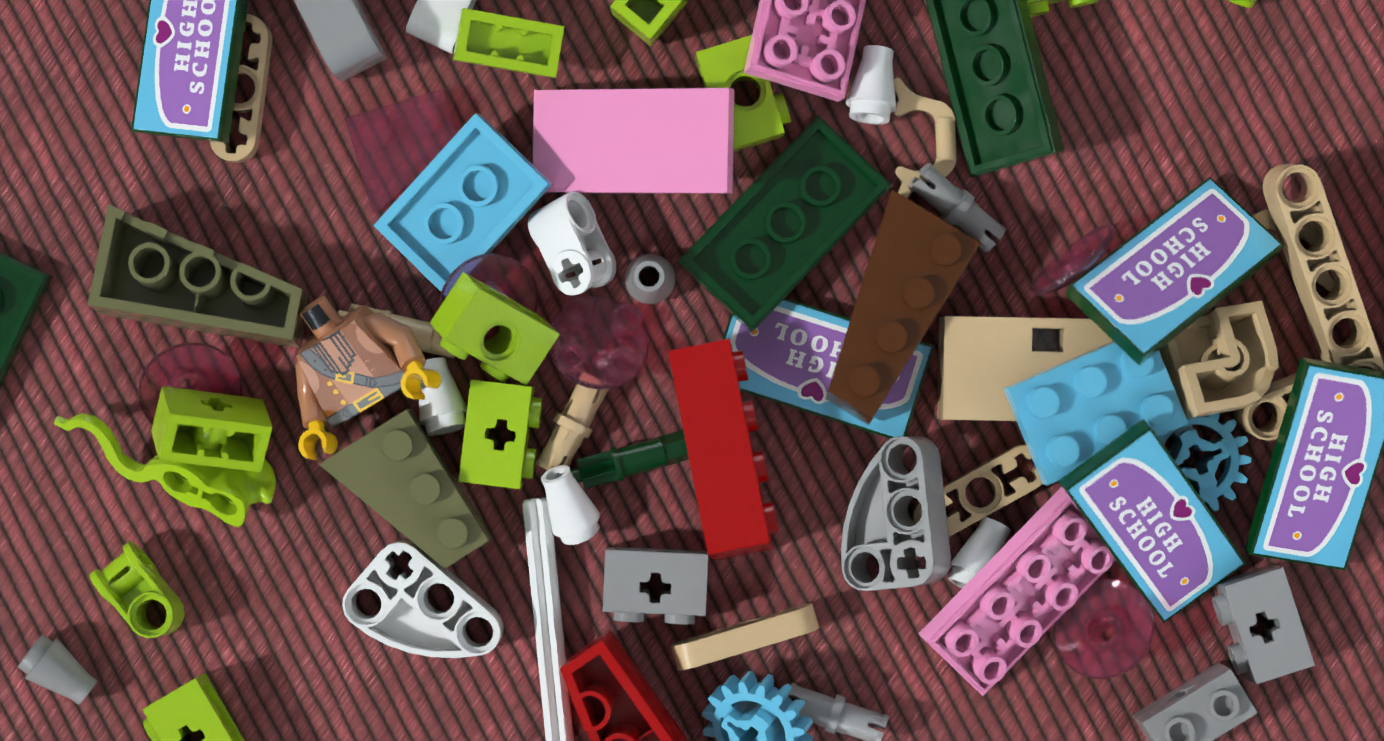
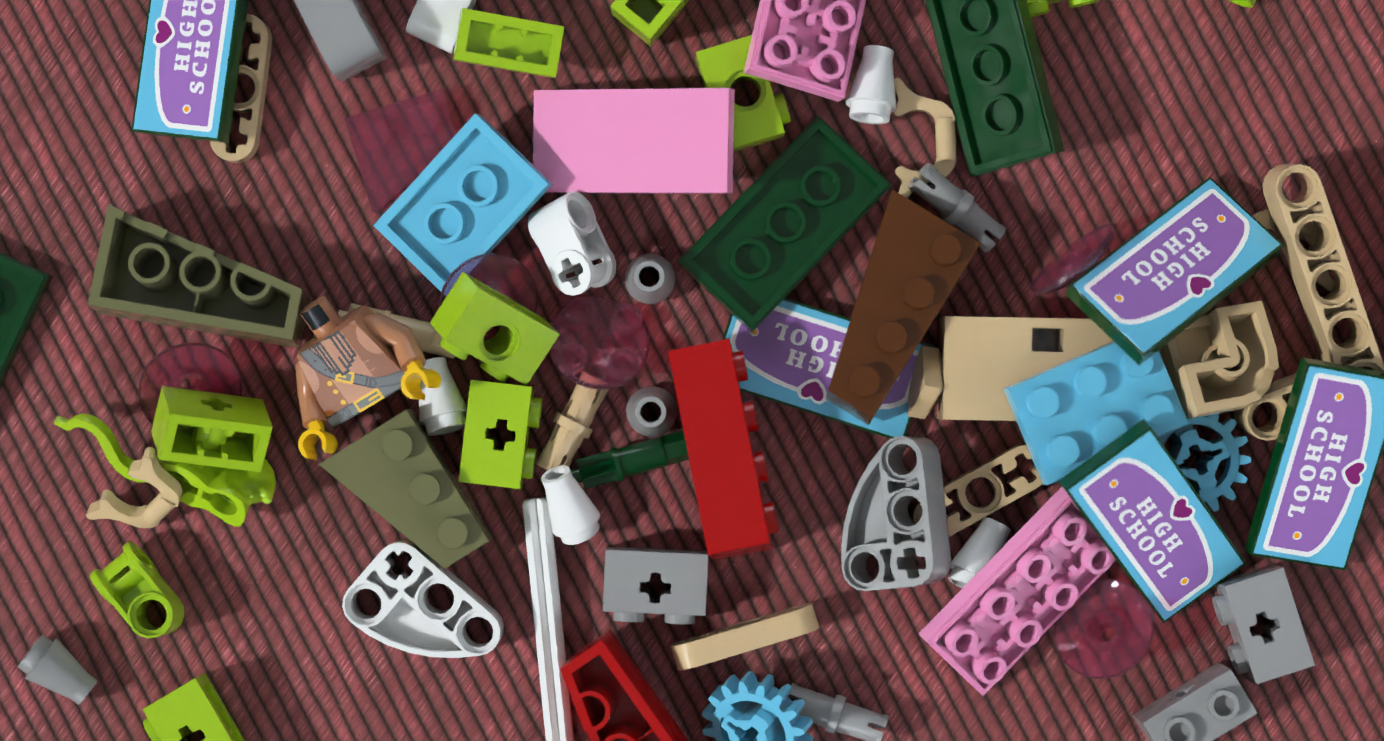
(143, 516): none -> tan helmet
(663, 399): none -> light grey cone
(925, 382): none -> tan tile

